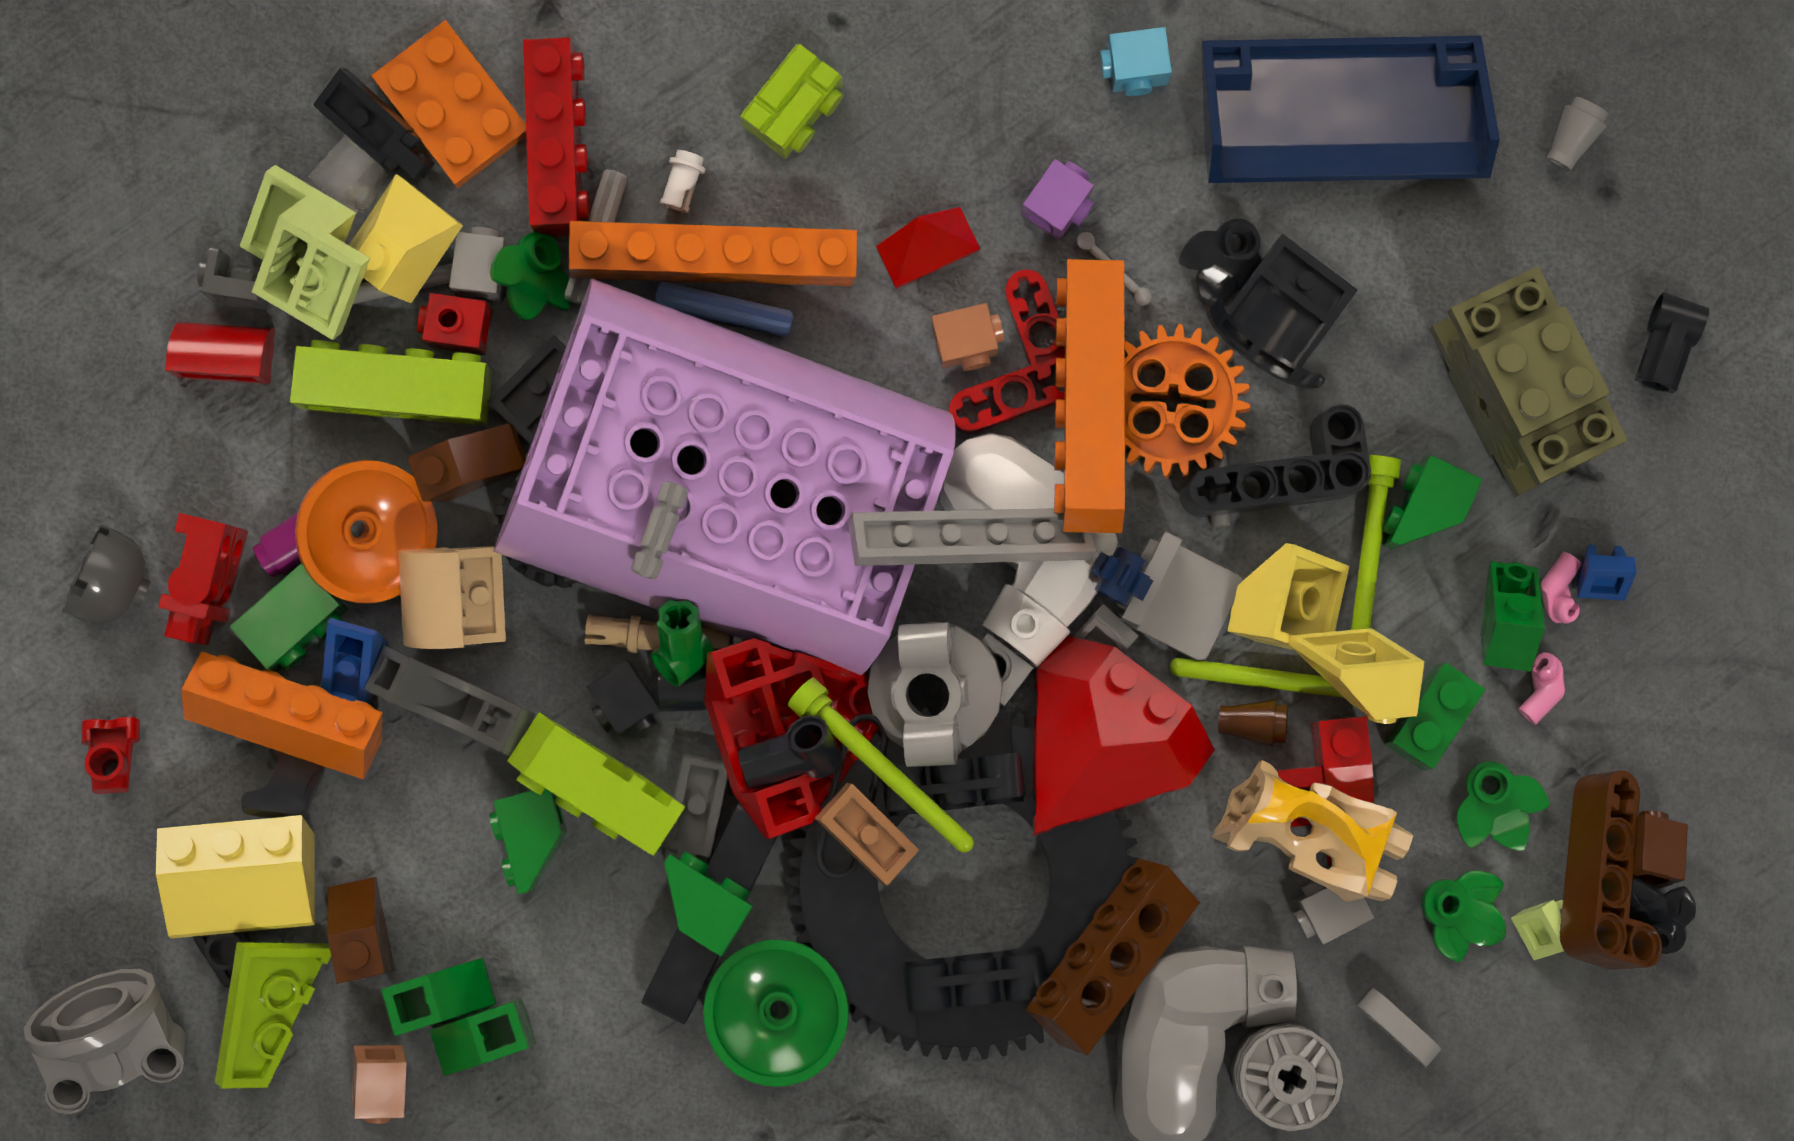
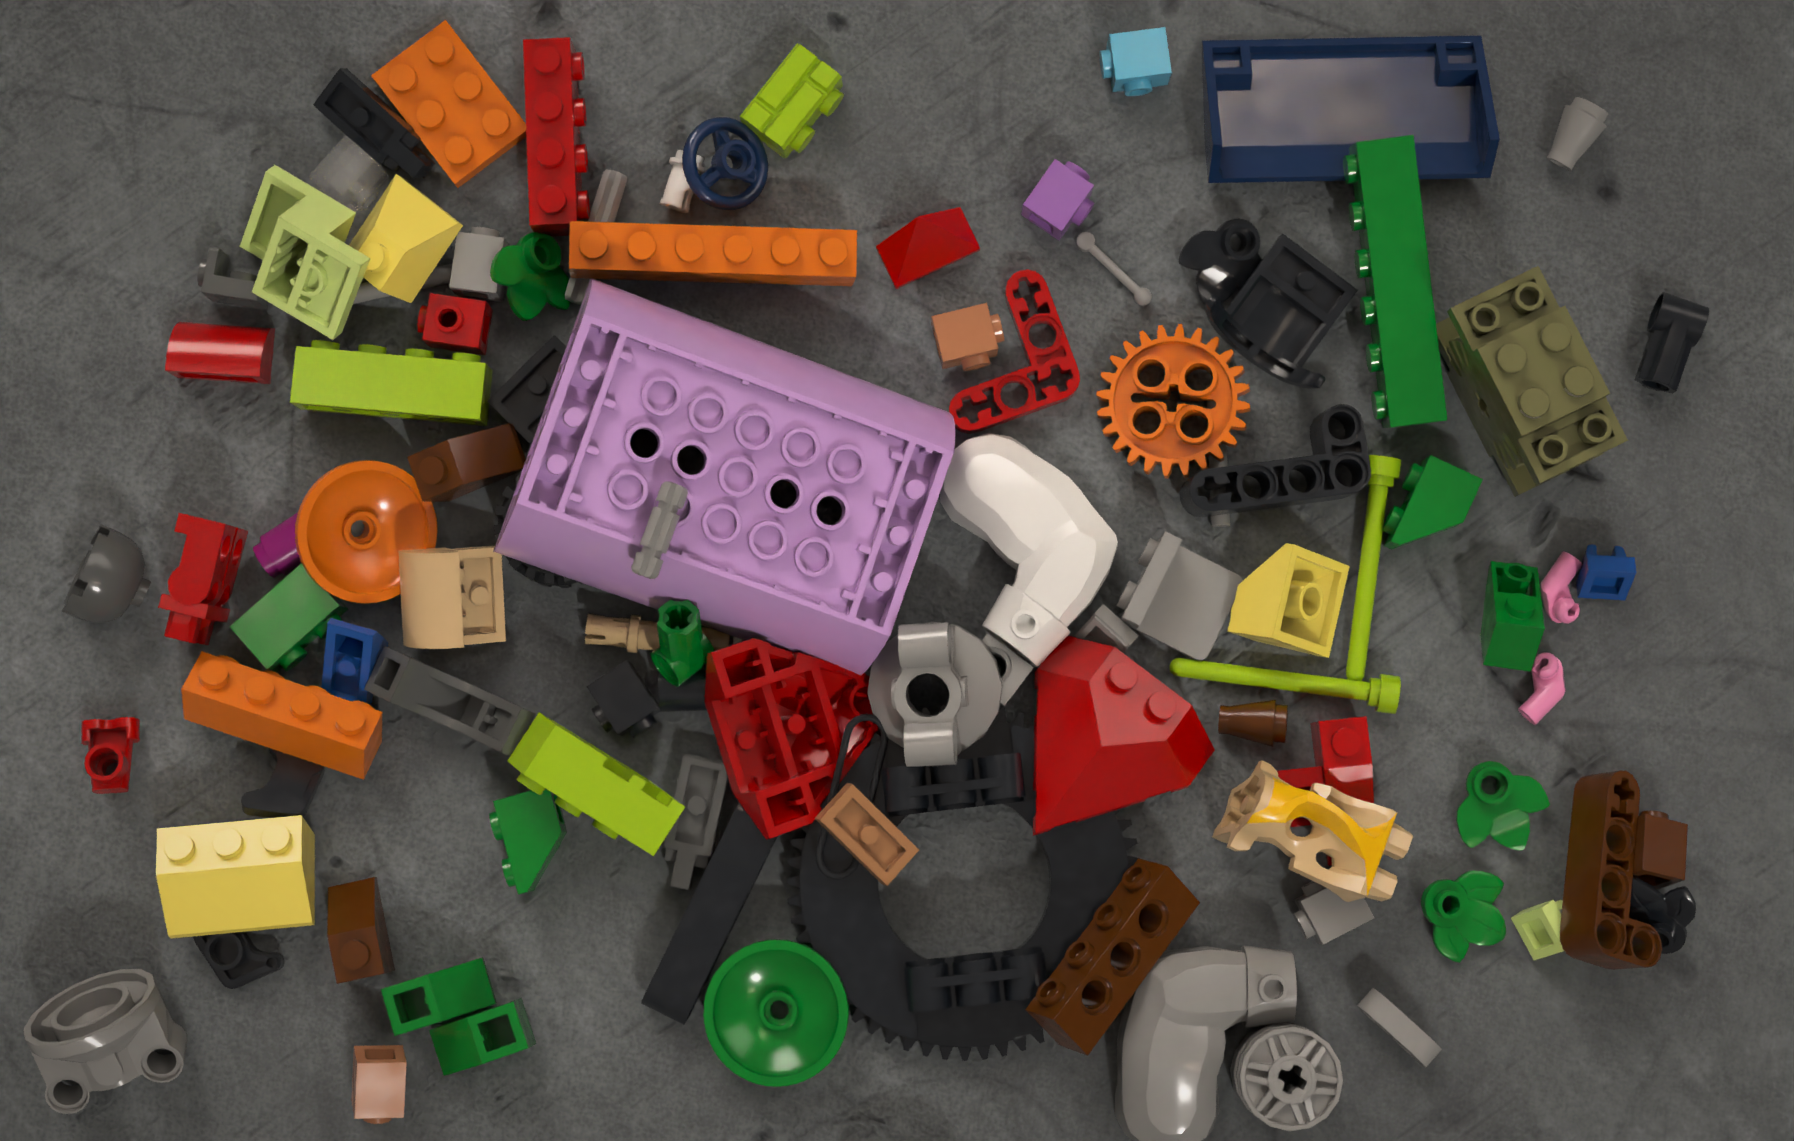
(262, 1004): lime wing -> none
(704, 906): green slope -> none
(725, 309): medium blue axle -> none
(747, 157): none -> dark blue piece
(804, 749): black piece -> none
(813, 700): lime piece -> none
(965, 537): light grey plate -> none
(1093, 397): orange brick -> none
(1121, 576): dark blue gear -> none
(1366, 671): light yellow slope -> none
(1396, 282): none -> green brick
(1443, 707): green brick -> none

